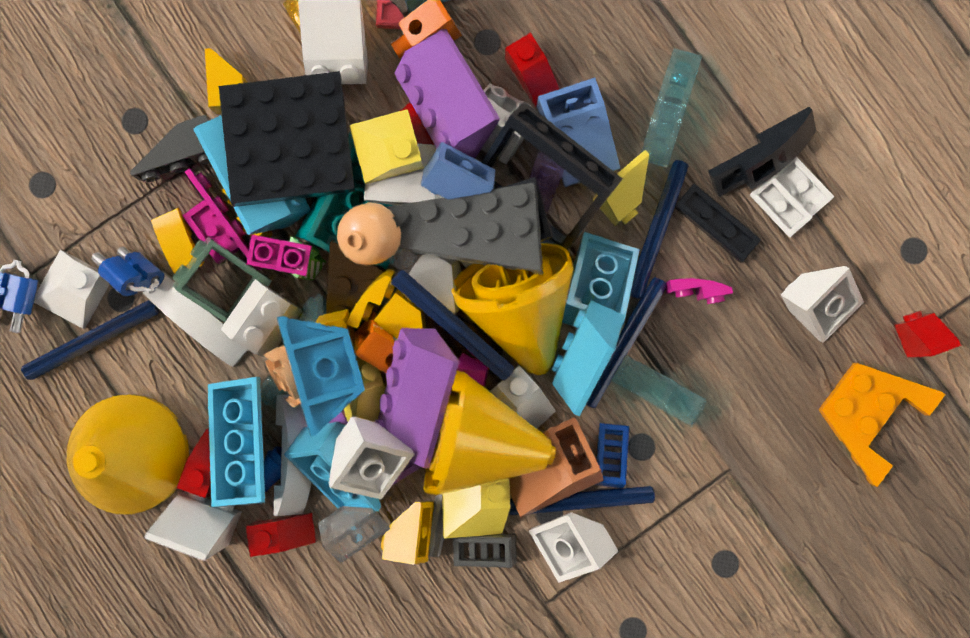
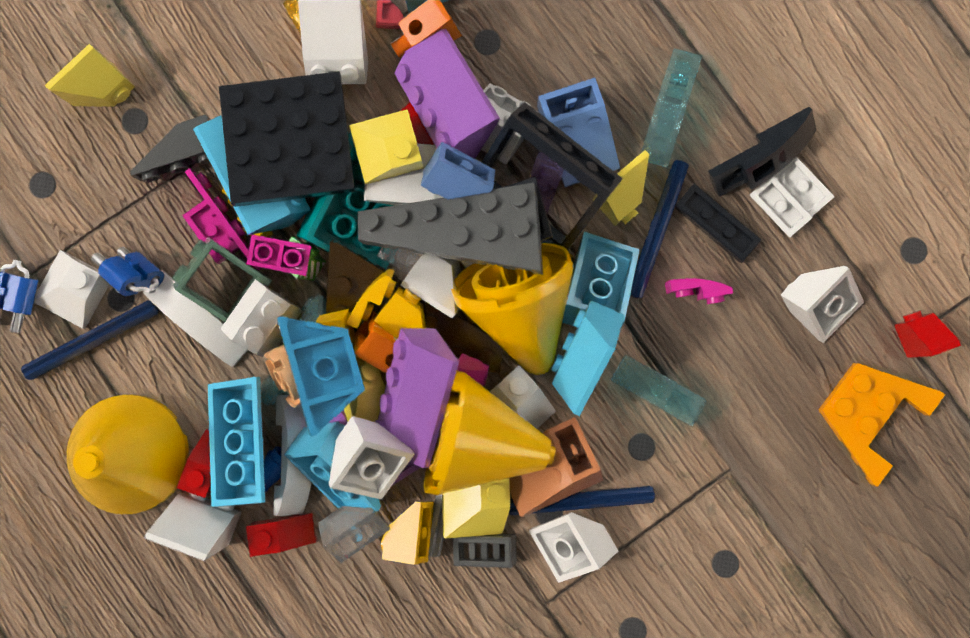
(90, 81): none -> light yellow slope
(174, 238): yellow slope -> none
(219, 74): yellow slope -> none
(368, 234): light nougat cylinder -> none
(452, 325): dark blue axle -> none
(531, 67): red slope -> none
(612, 429): blue slope -> none
(628, 336): dark blue axle -> none

